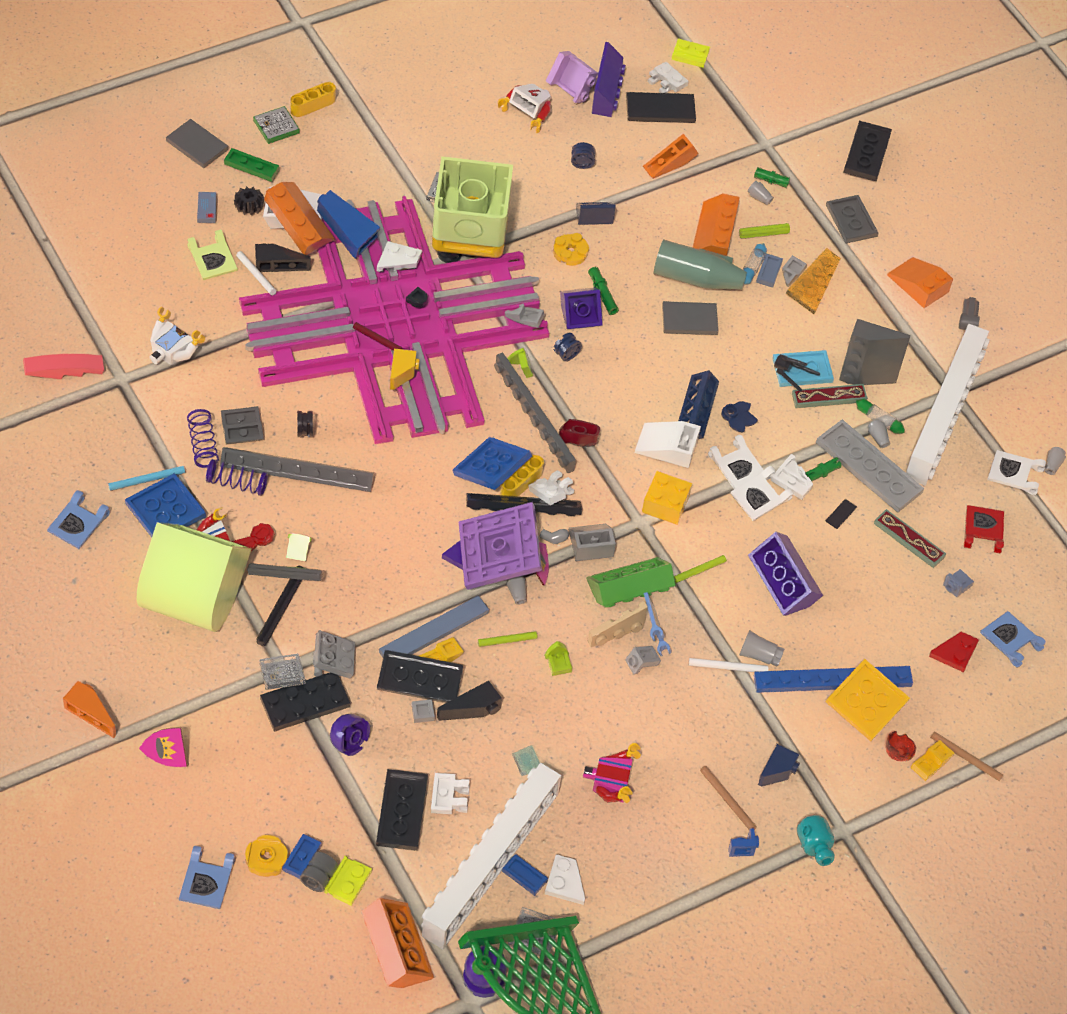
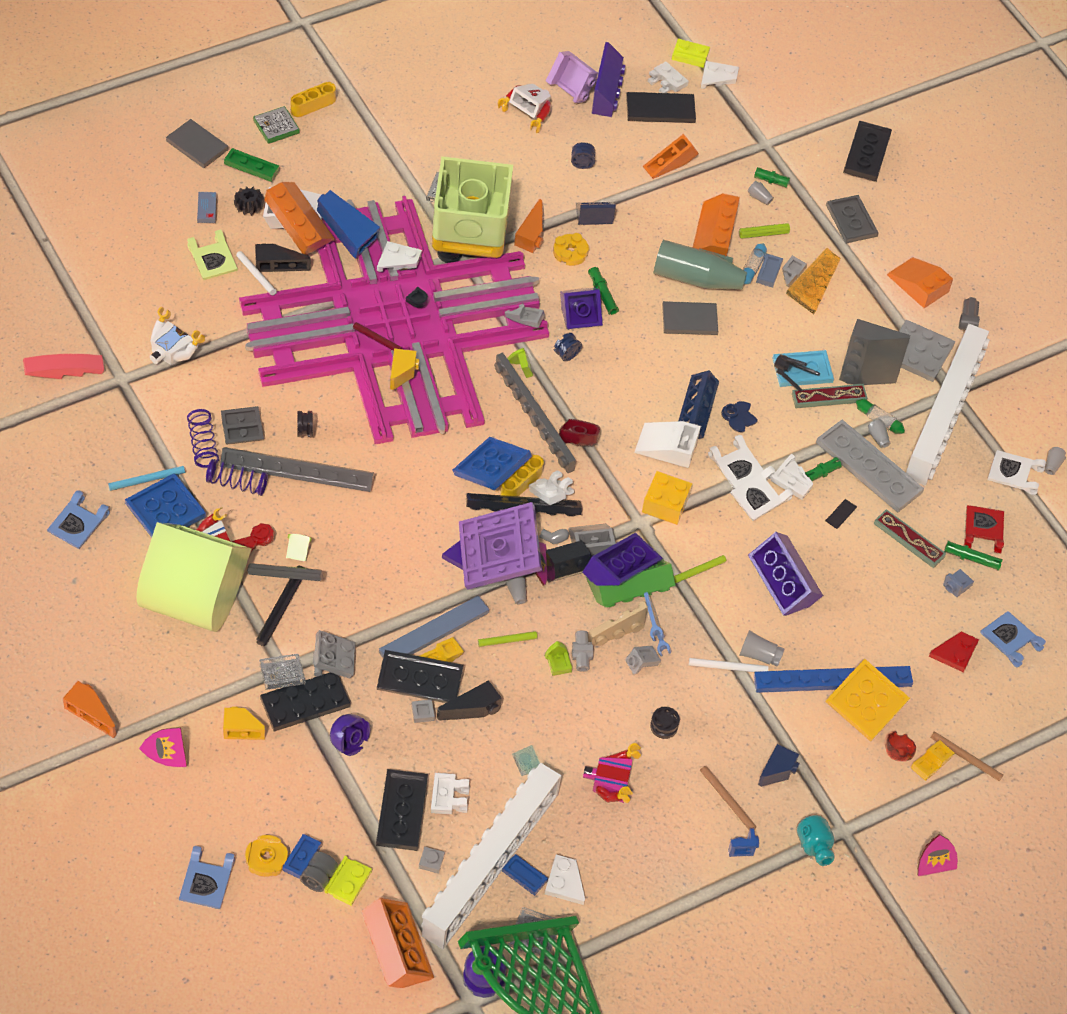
(242, 725): none -> yellow slope
(431, 860): none -> light grey plate
(530, 232): none -> orange slope
(566, 560): none -> black slope
(582, 651): none -> light grey axle
(621, 561): none -> dark purple slope
(664, 723): none -> black wheel
(719, 74): none -> white wing
(925, 350): none -> light grey plate
(937, 857): none -> dark pink shield
(973, 555): none -> green pin

